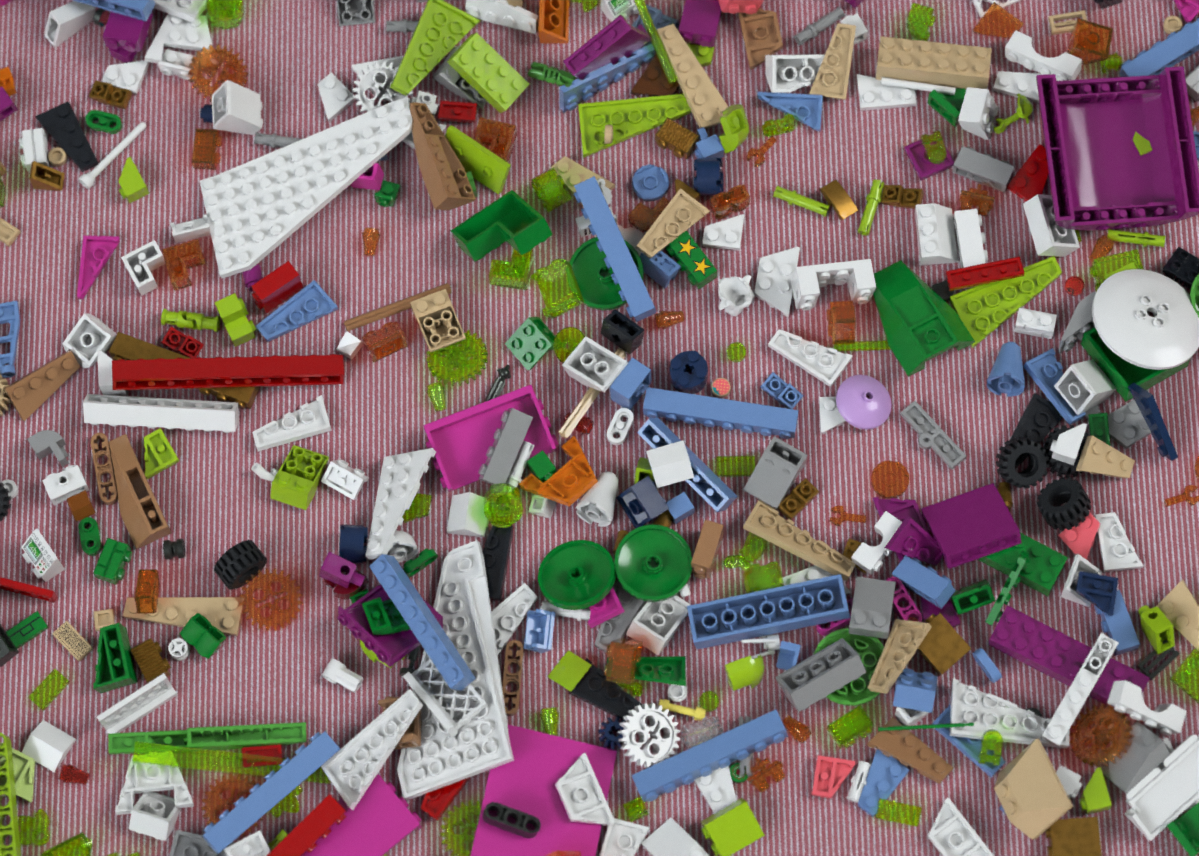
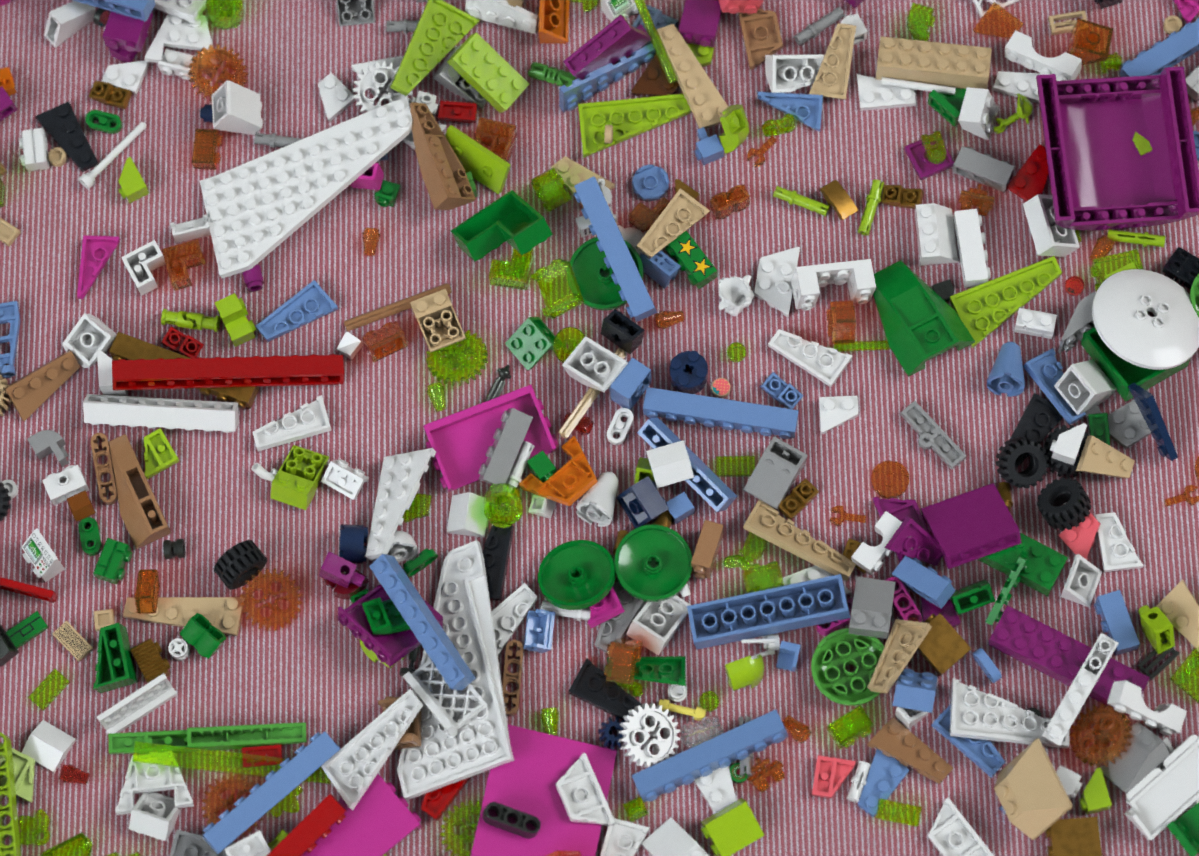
(45, 177): pearl gold slope -> none
(276, 287): red brick -> none
(338, 673): white piece -> none
(569, 670): lime sticker -> none
(676, 138): pearl gold brick -> none
(709, 176): dark blue brick -> none
(724, 234): white wing -> none
(821, 674): light grey slope -> none
(857, 408): lavender dish -> none
(926, 726): green piece -> none
(984, 273): red tile -> none
(991, 741): clear neon green plate -> none
(1098, 590): dark blue wing -> none

